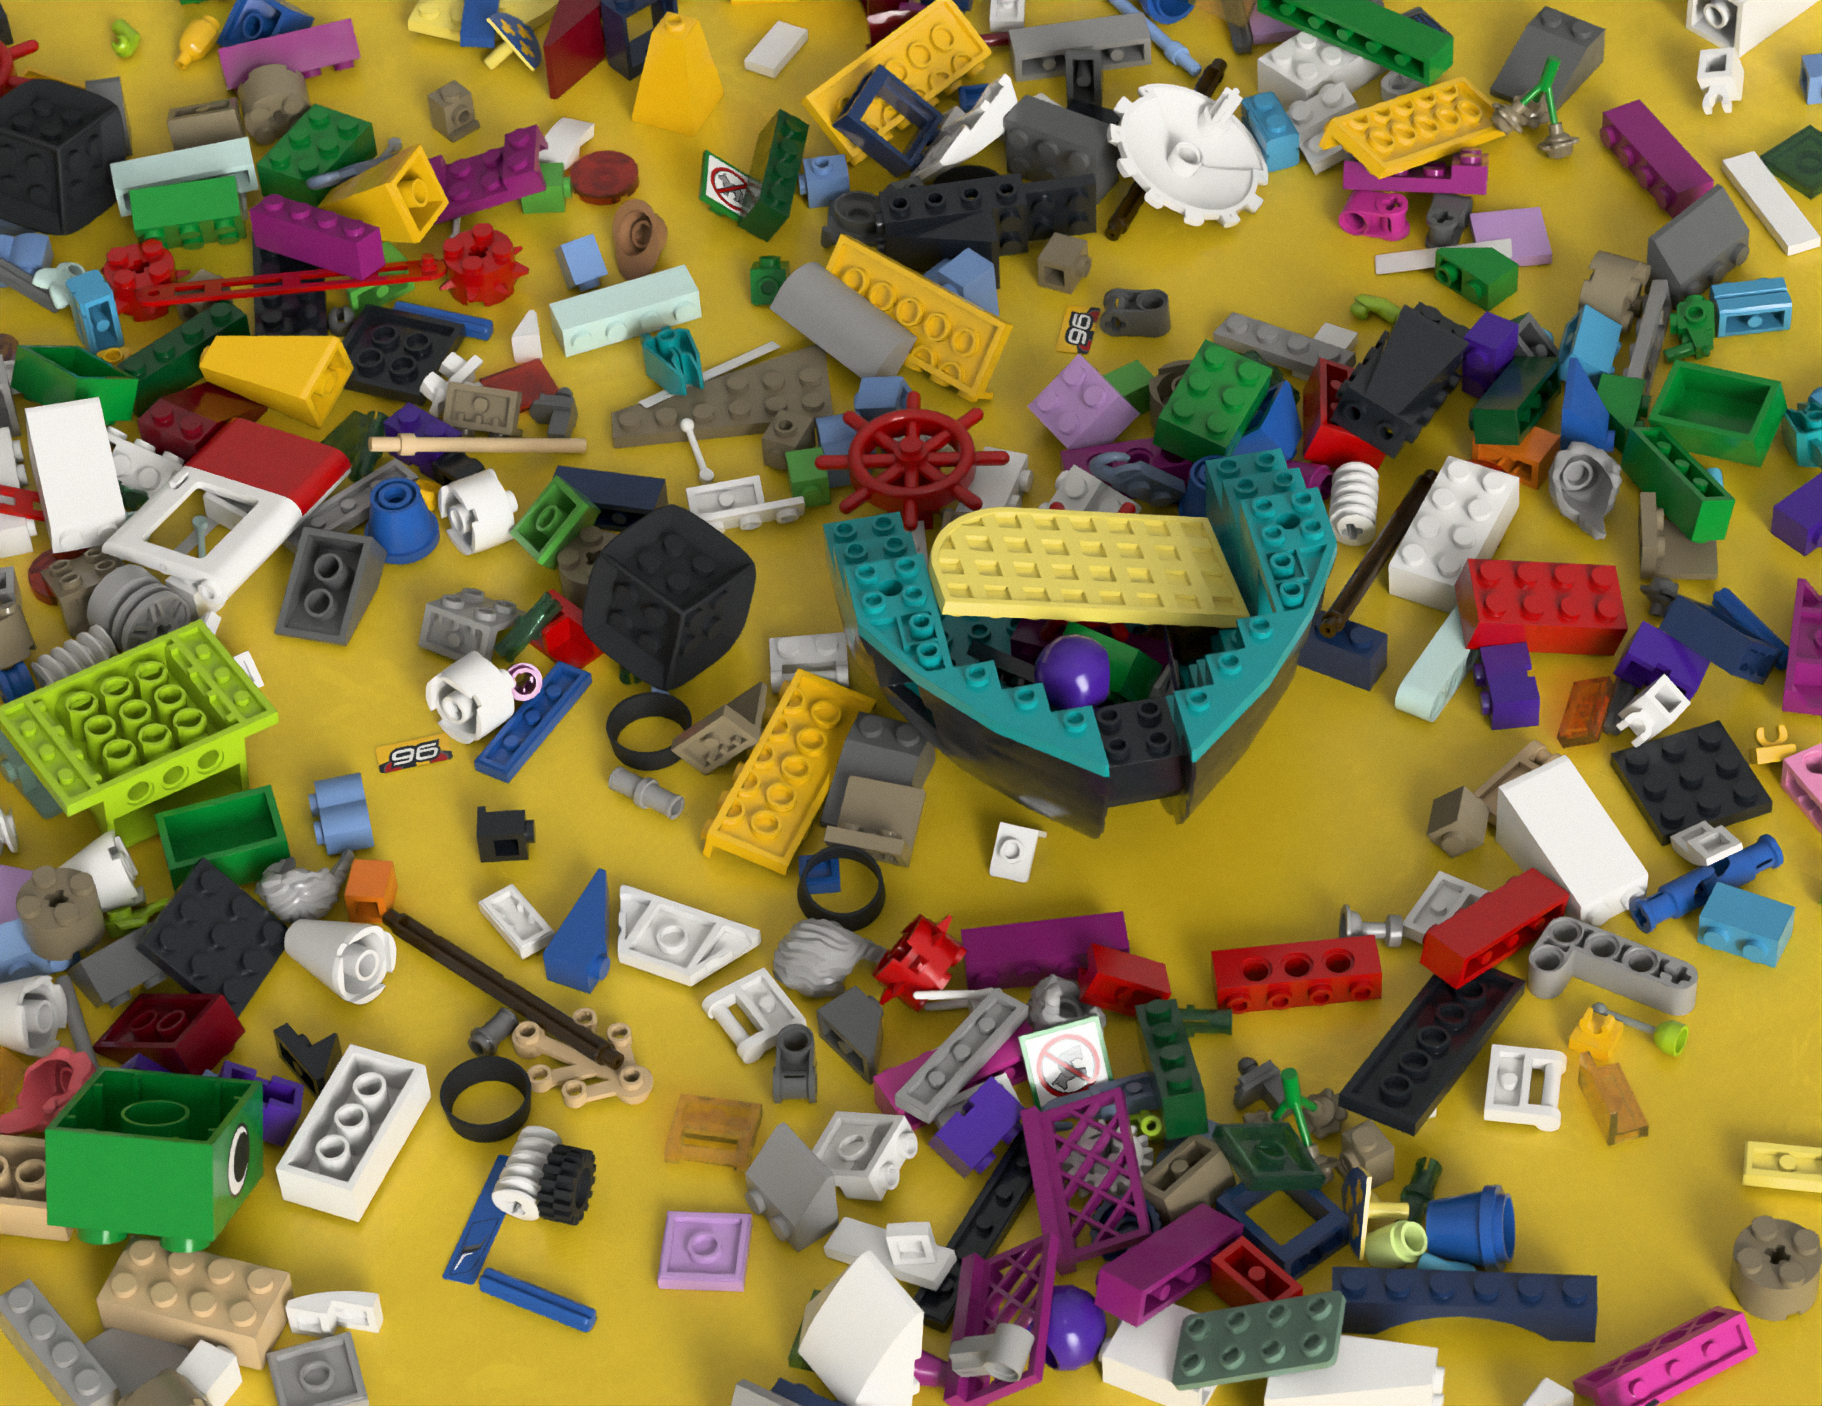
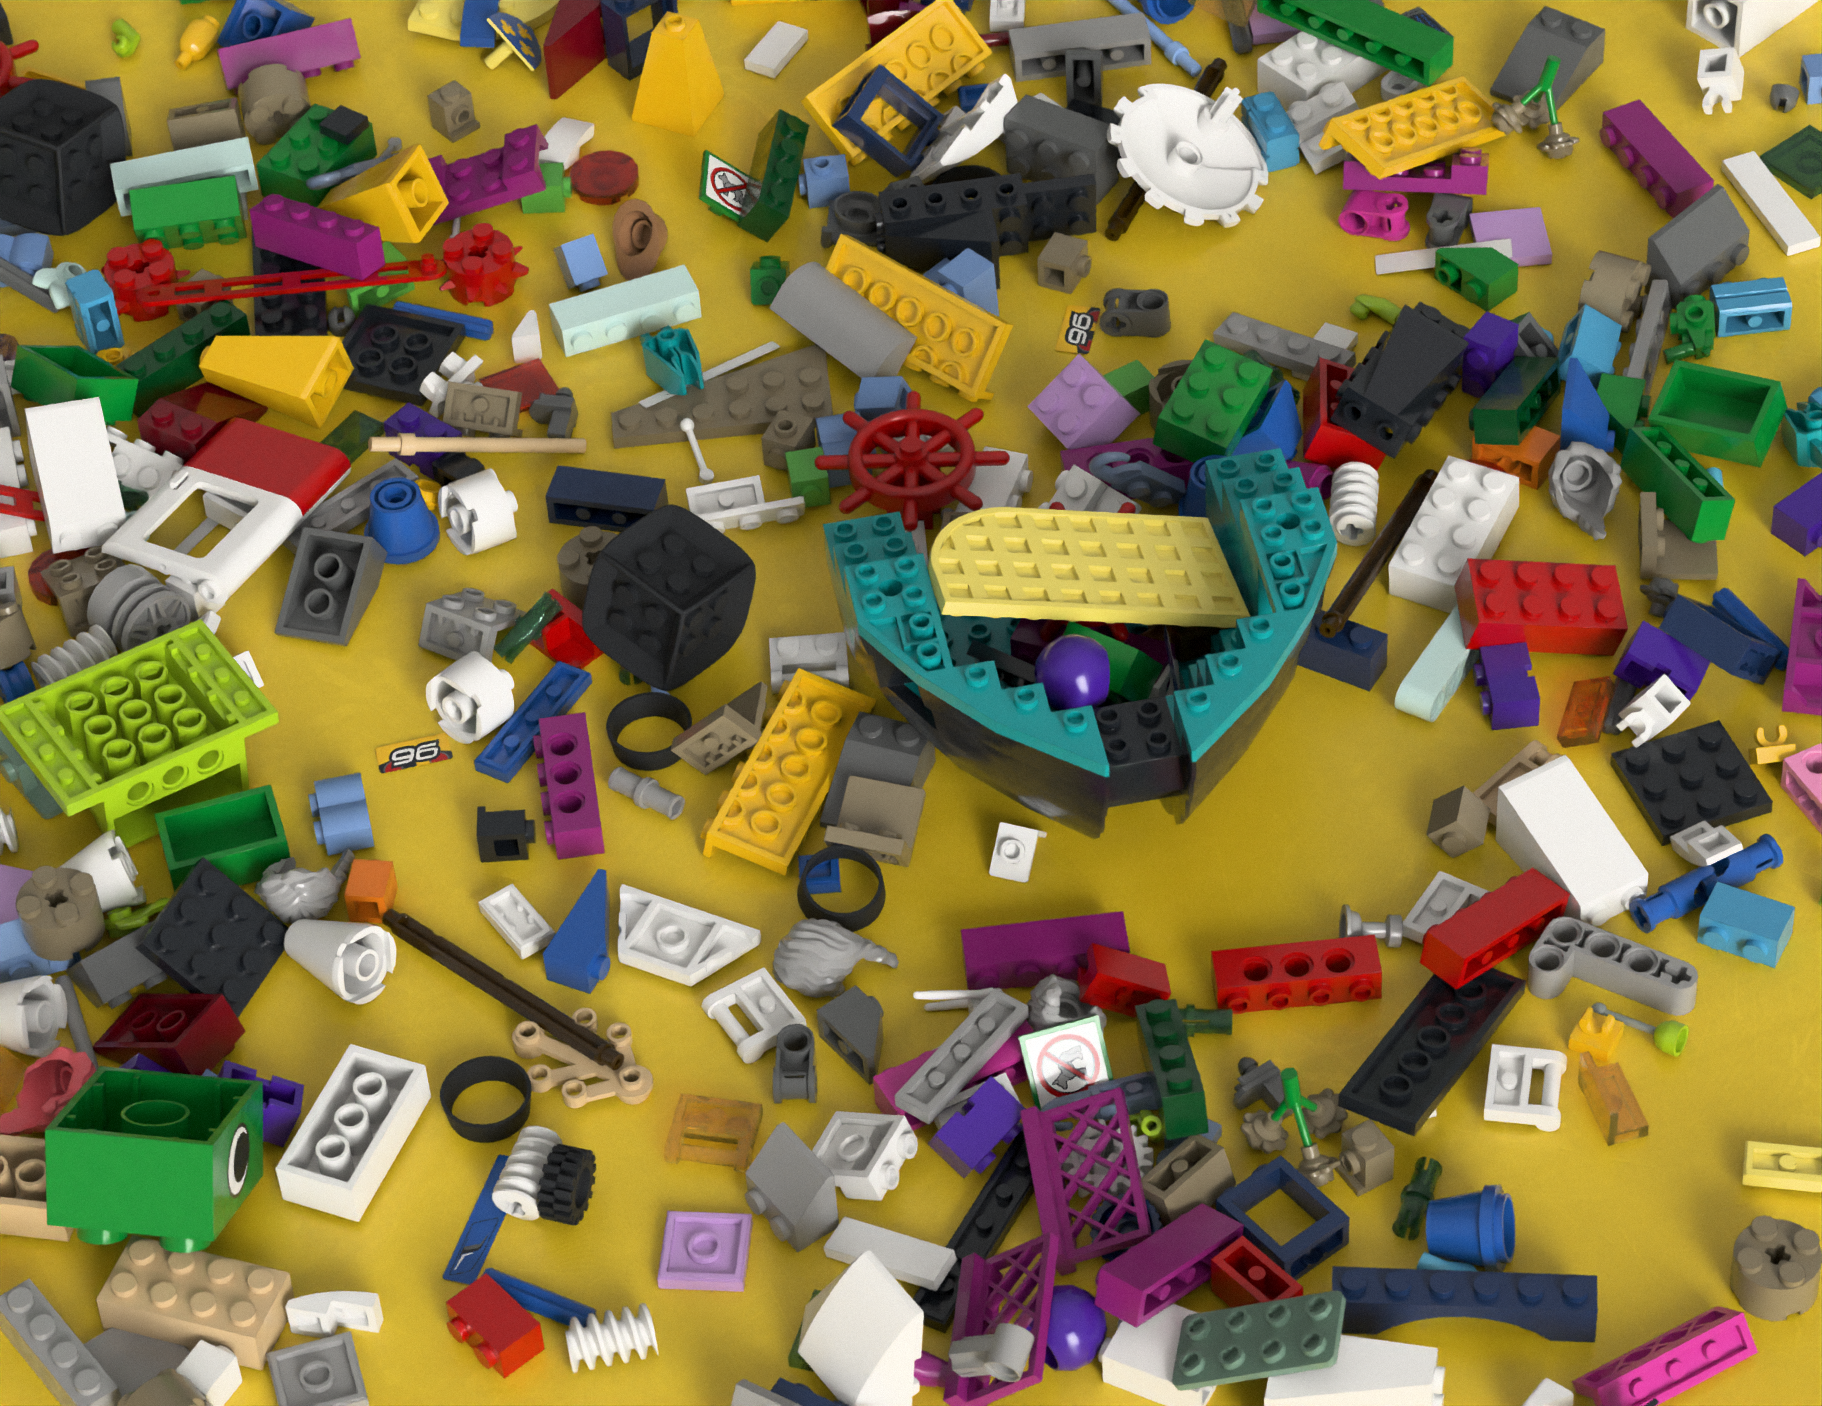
(200, 524): light aqua hinge -> none
(308, 1062): black slope -> none
(344, 125): none -> black tile
(364, 460): clear green pin -> none
(484, 1040): flat silver pin -> none
(494, 1326): none -> red brick
(530, 684): cone -> none
(554, 521): bright green slope -> none
(570, 785): none -> magenta brick
(610, 1337): none -> white piece
(911, 1243): white plate -> none
(918, 961): red brick -> none
(1268, 1156): clear green tile -> none
(1364, 1204): shield -> none
(1395, 1244): yellowish green brick -> none
(1784, 96): none -> dark grey hinge

